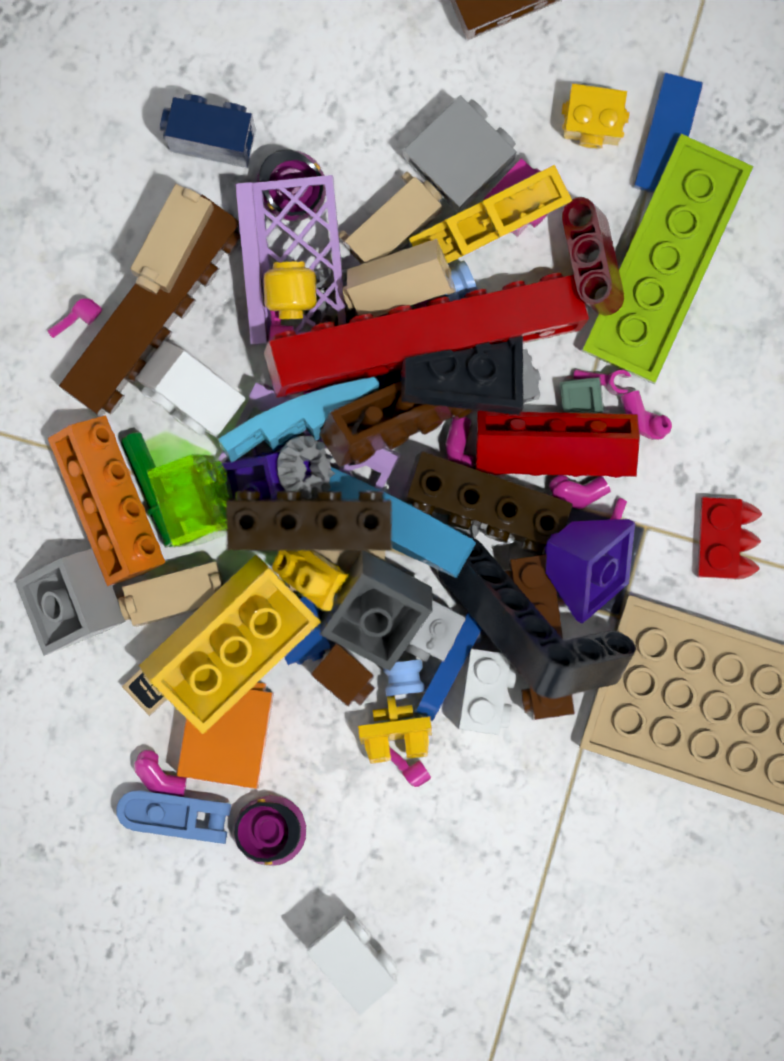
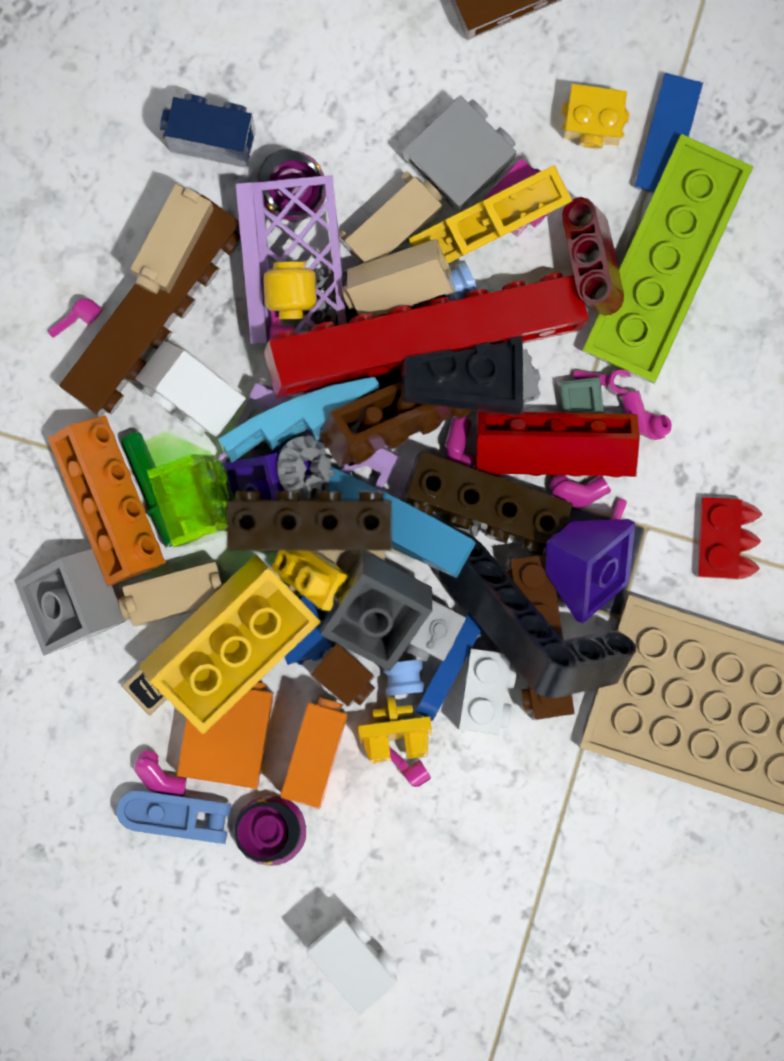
(315, 753): none -> orange brick

